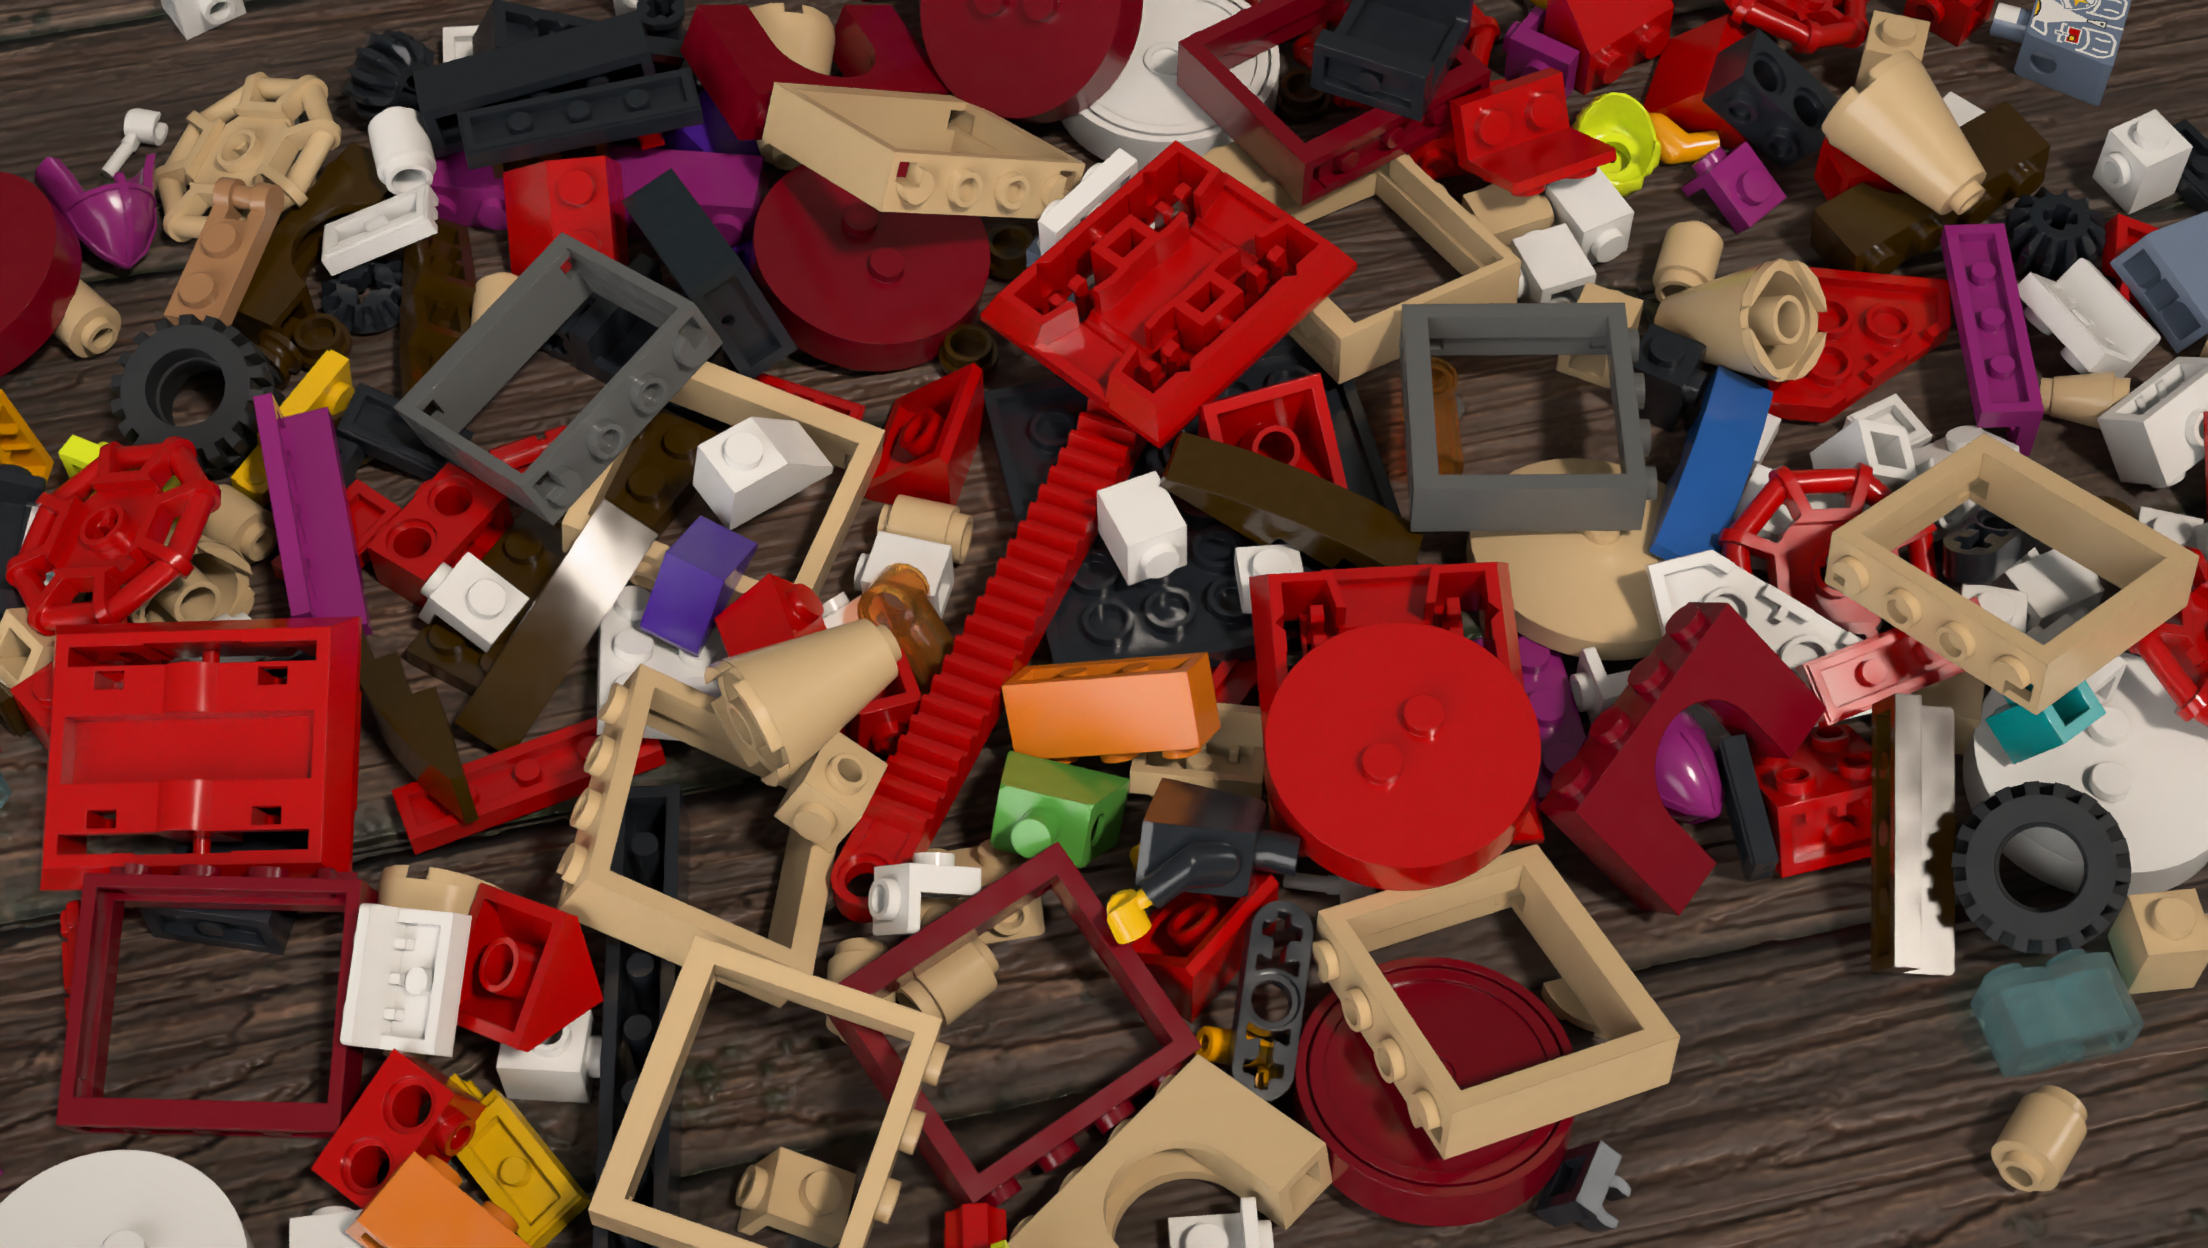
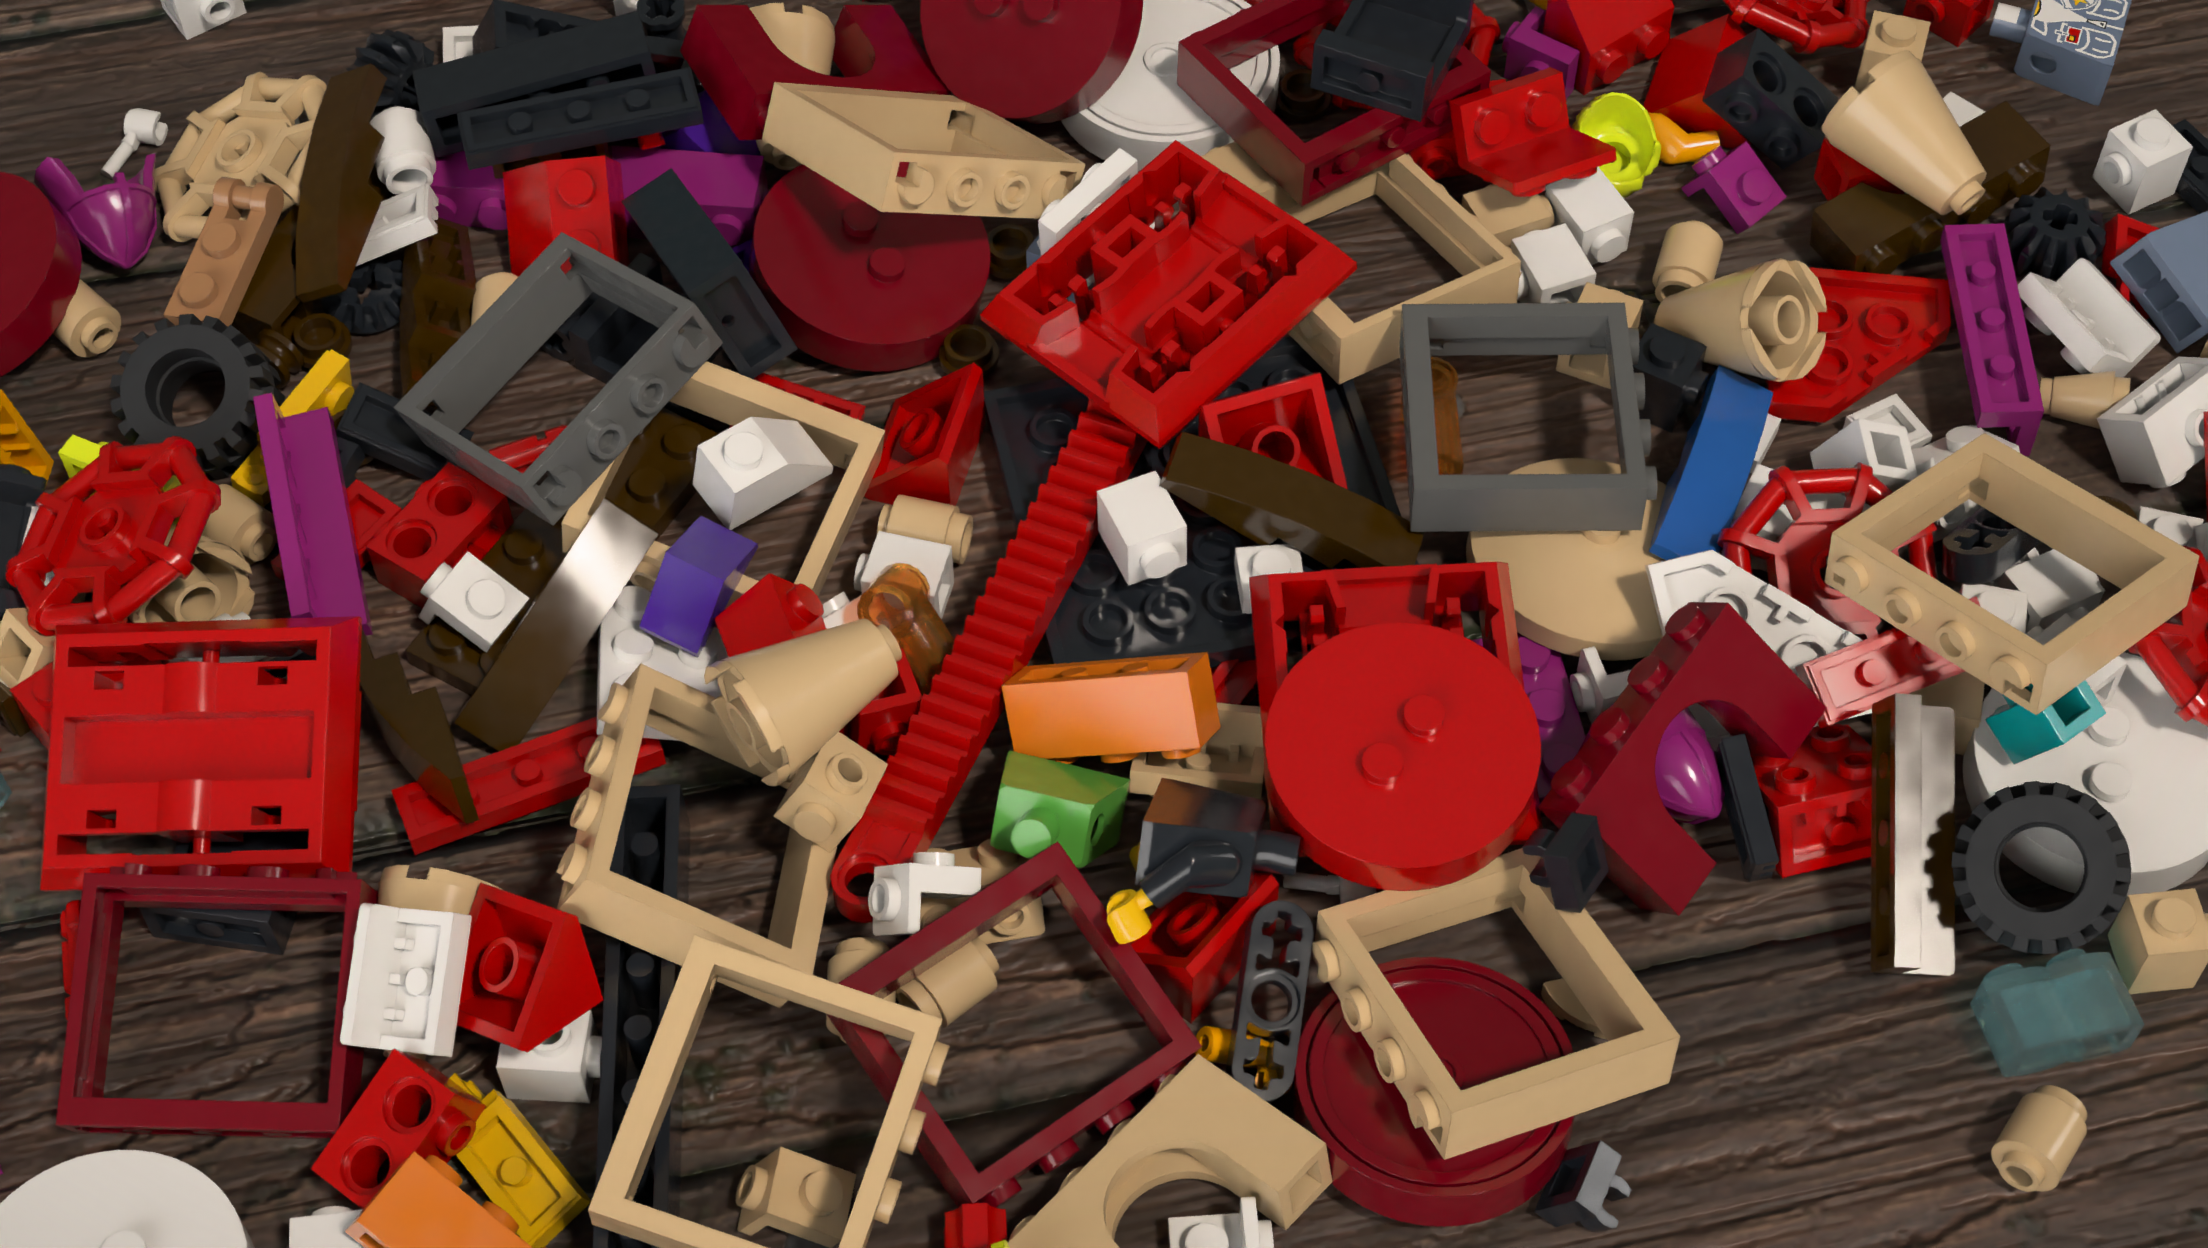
(334, 192): none -> dark brown slope
(1571, 861): none -> black tile

